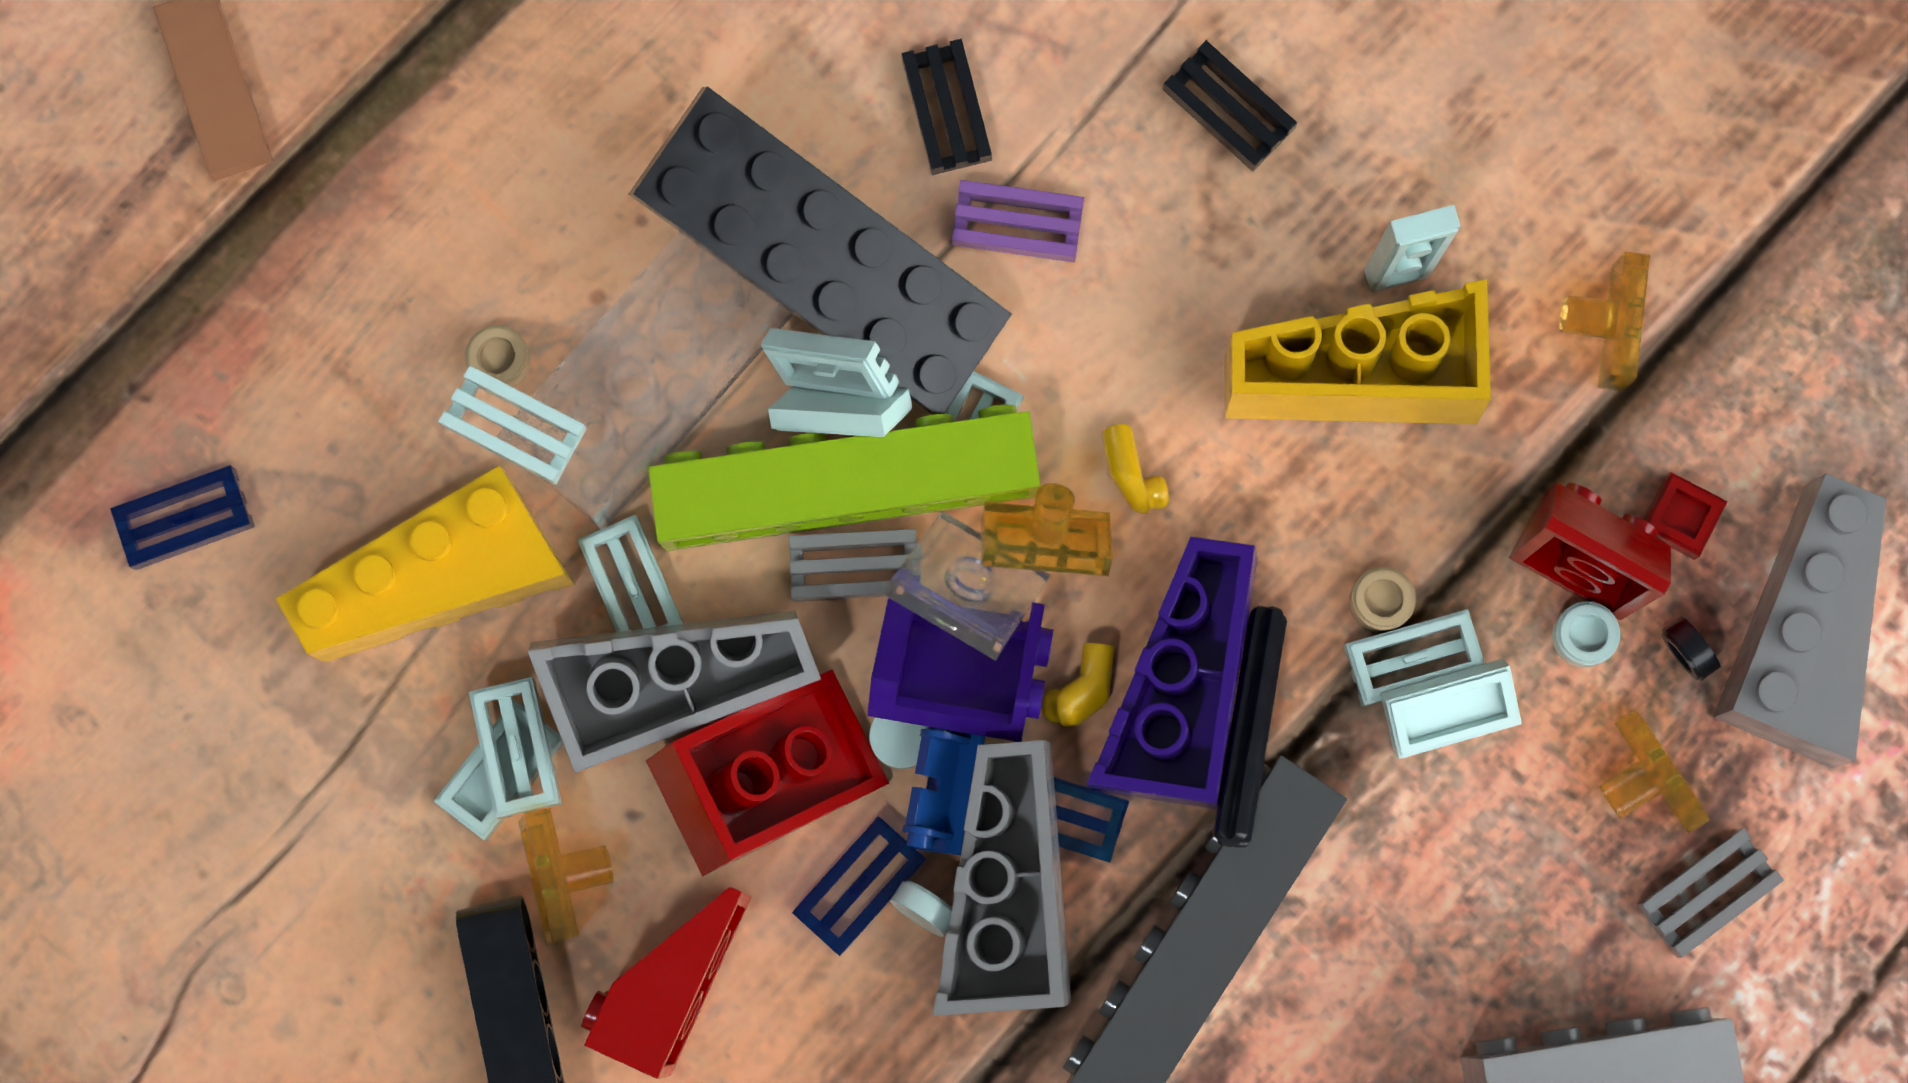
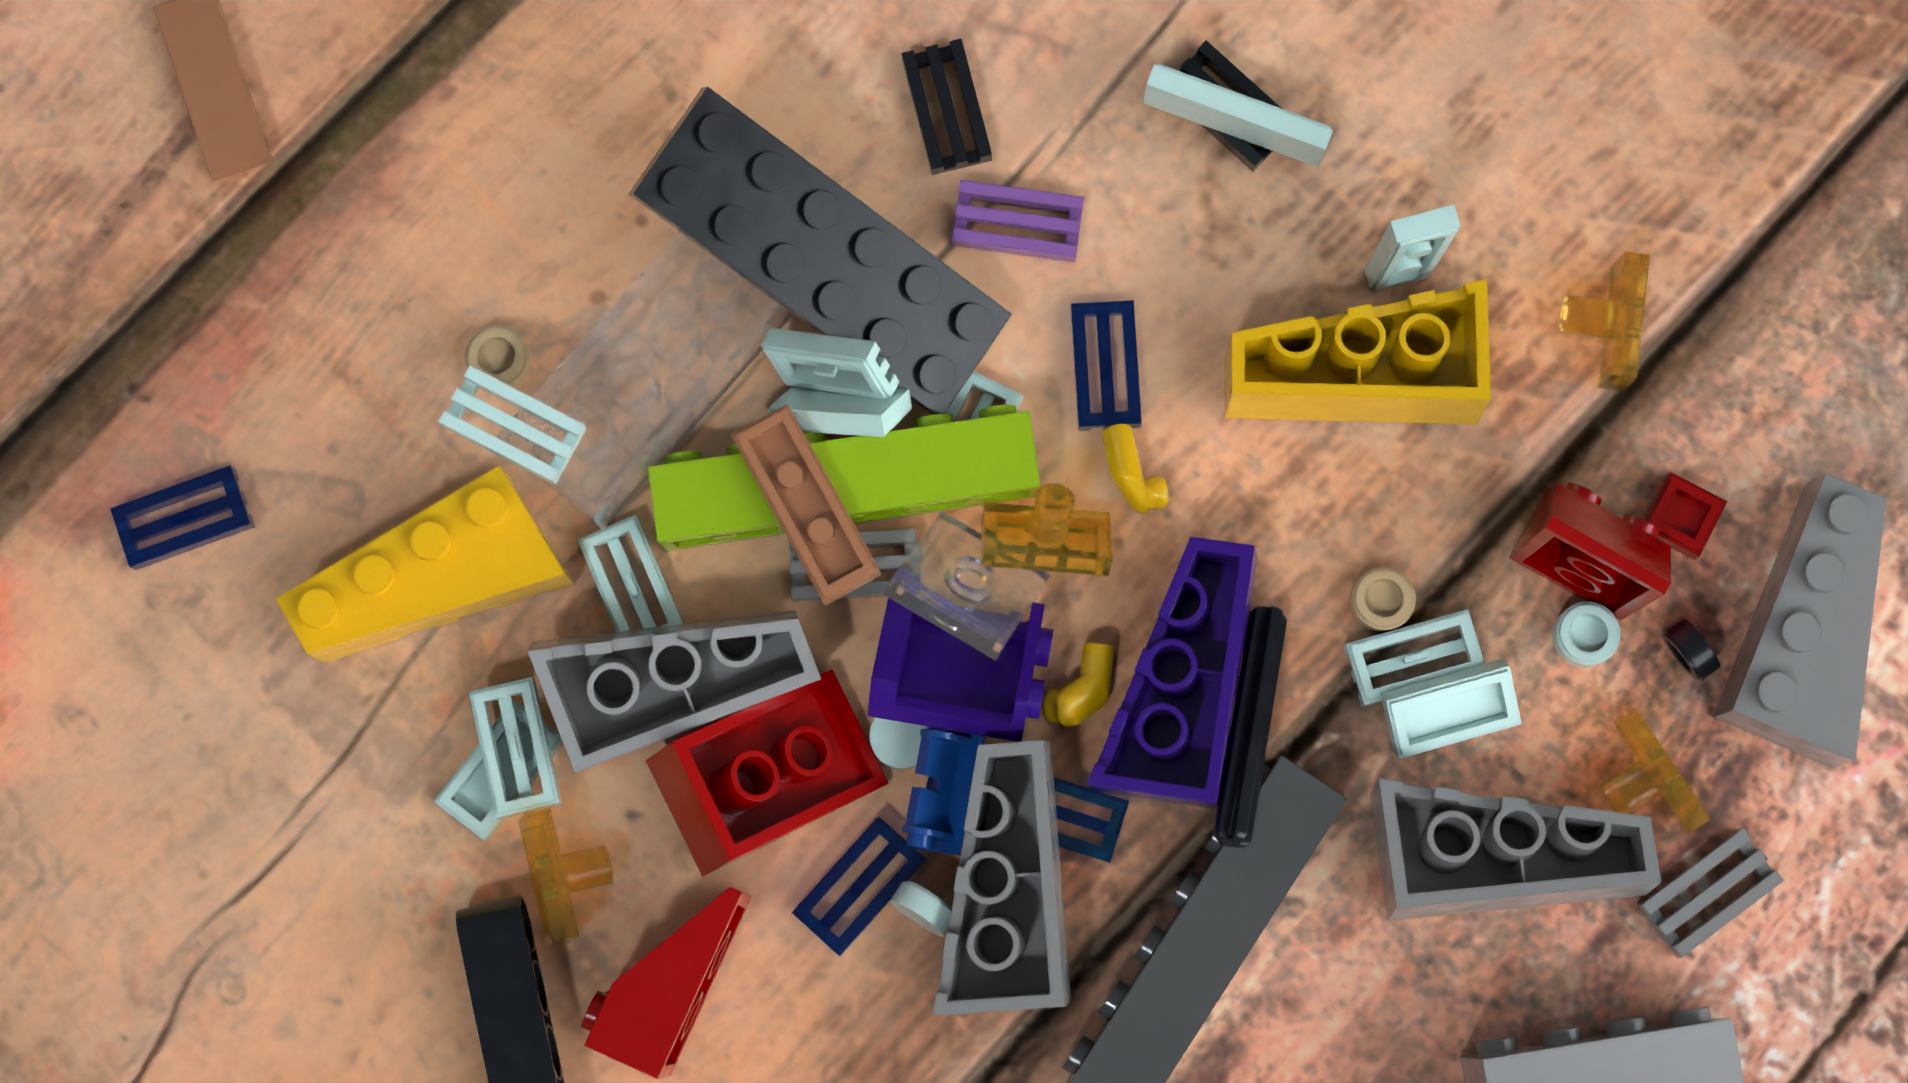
(806, 505): none -> nougat tile
(1108, 417): none -> clear blue tile
(1237, 115): none -> light aqua tile
(1489, 854): none -> light grey wedge

